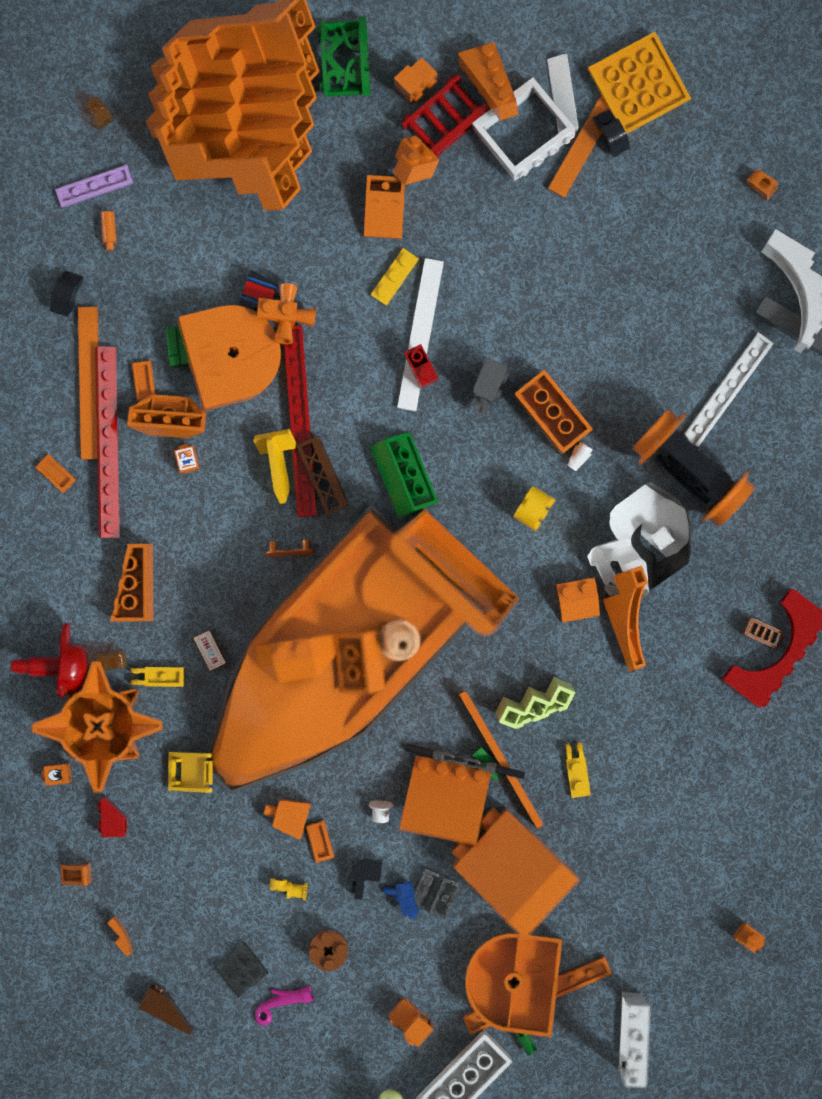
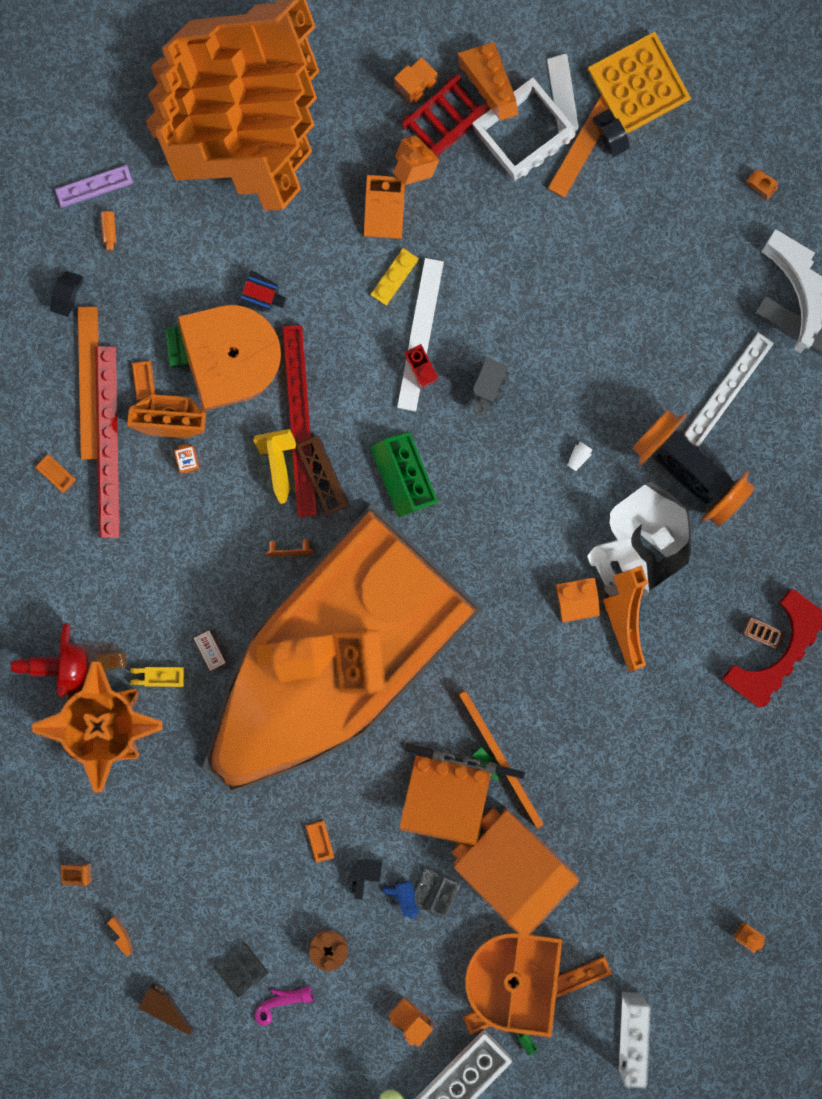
(56, 774): orange brick -> none
(98, 110): clear orange leg -> none
(113, 819): red slope -> none
(135, 589): orange wedge -> none
(195, 771): yellow container -> none
(285, 313): orange brick -> none
(289, 816): orange torso -> none
(293, 890): yellow connector -> none
(356, 31): green fence -> none
(380, 810): white piece -> none
(396, 632): light nougat piece -> none
(460, 566): orange door -> none
(534, 508): yellow brick -> none
(535, 704): yellowish green brick -> none
(552, 412): orange brick -> none
(577, 772): yellow hinge -> none

